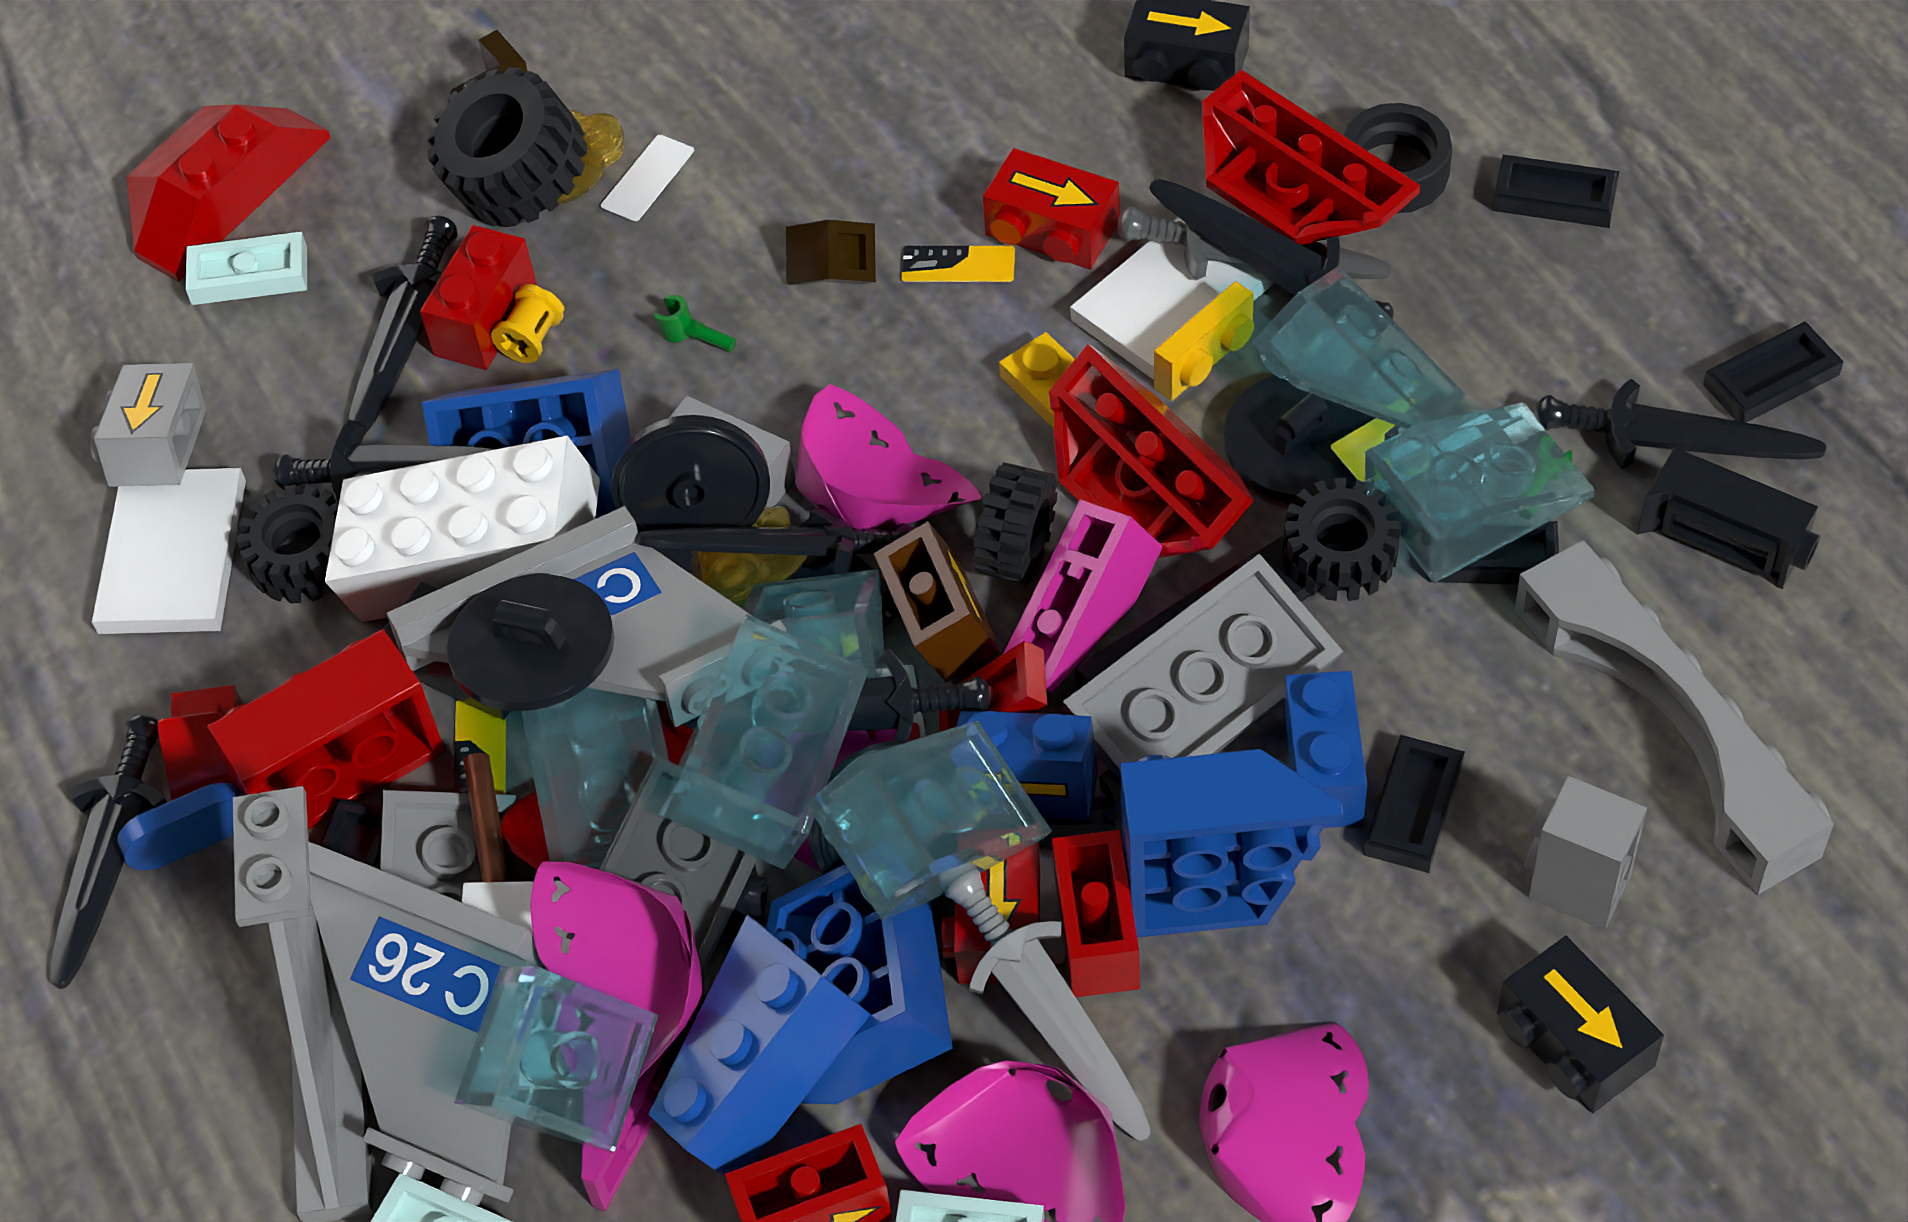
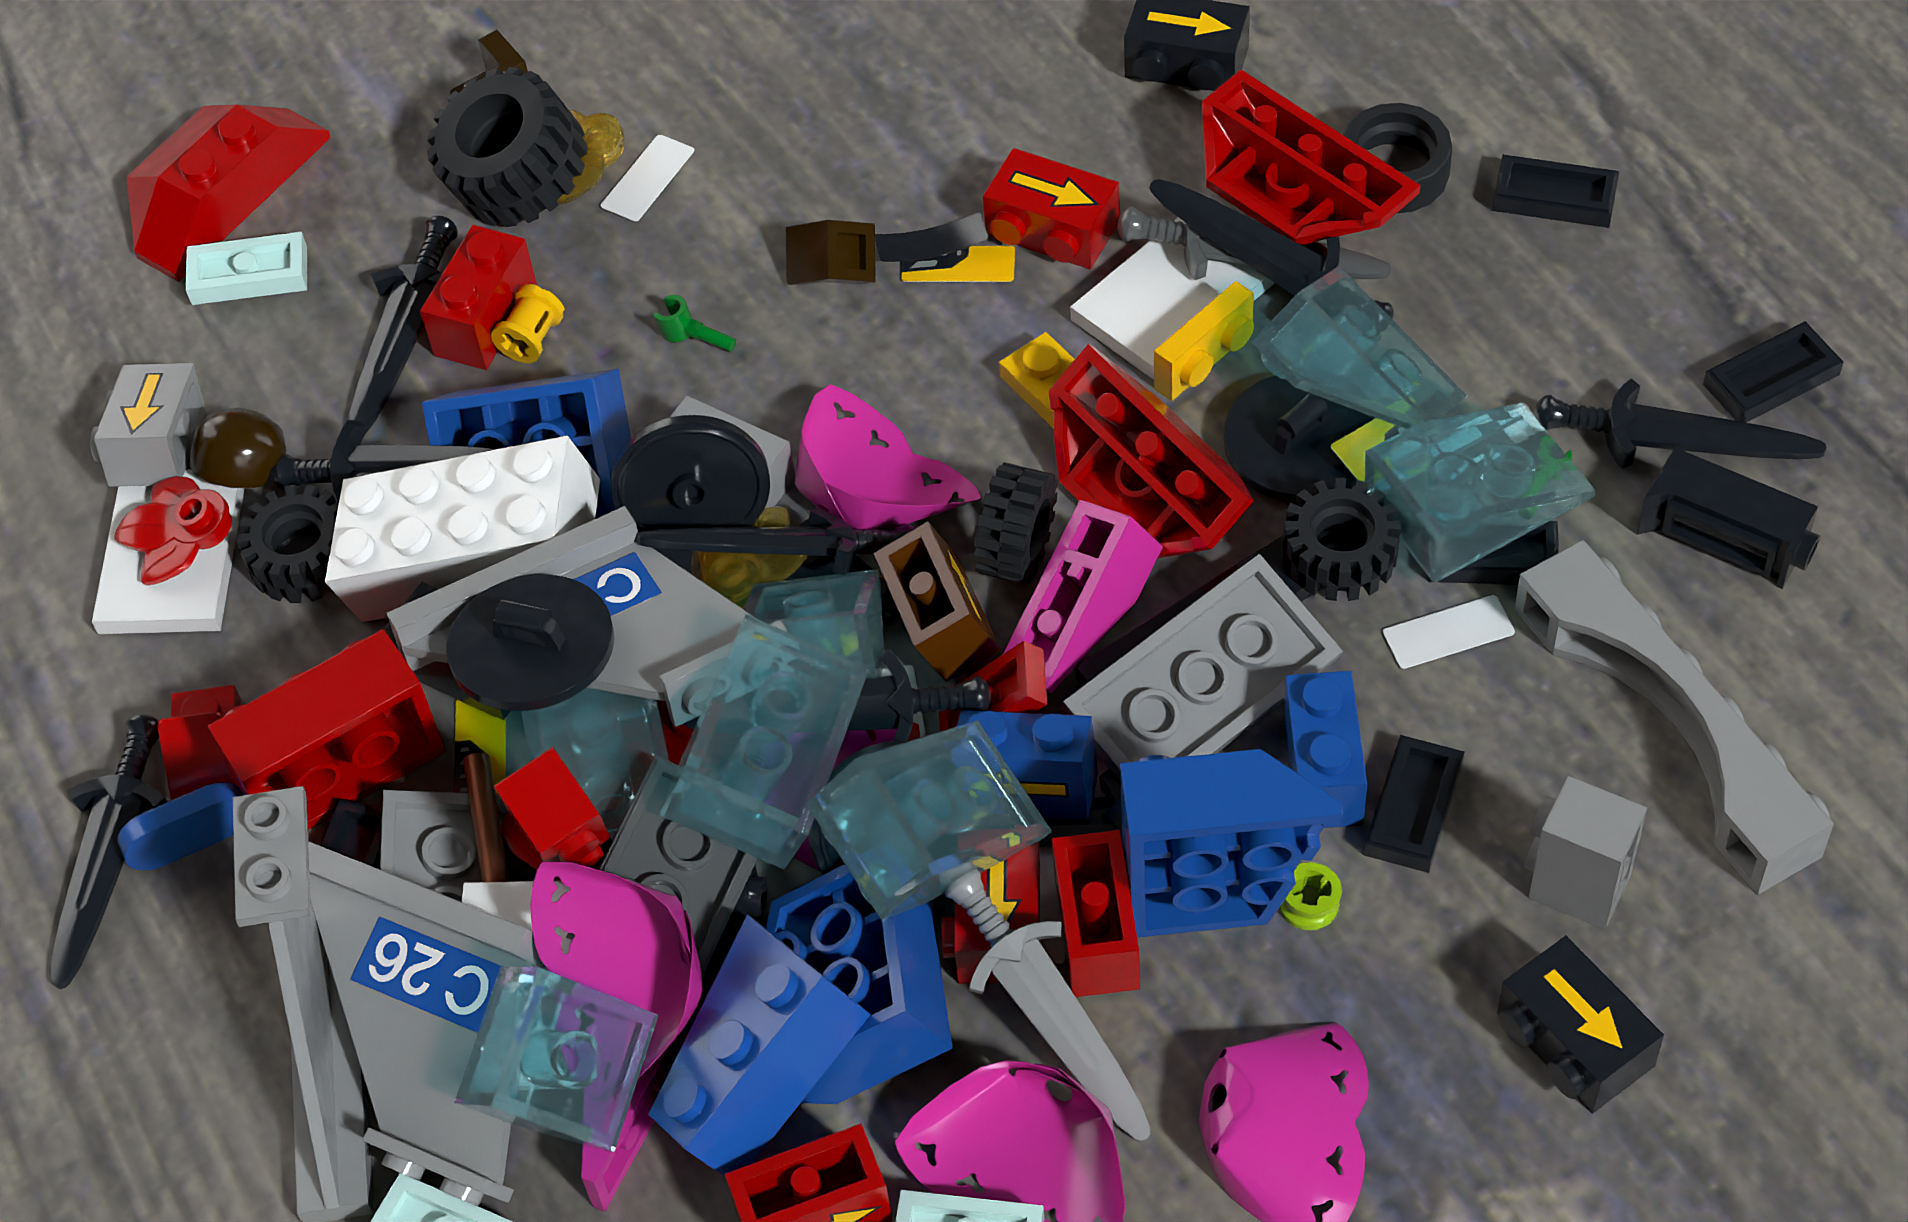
(174, 527): none -> red plate
(236, 448): none -> dark brown hair
(555, 812): none -> red brick
(931, 241): none -> black sticker
(1312, 916): none -> lime bush
(1448, 631): none -> white sticker

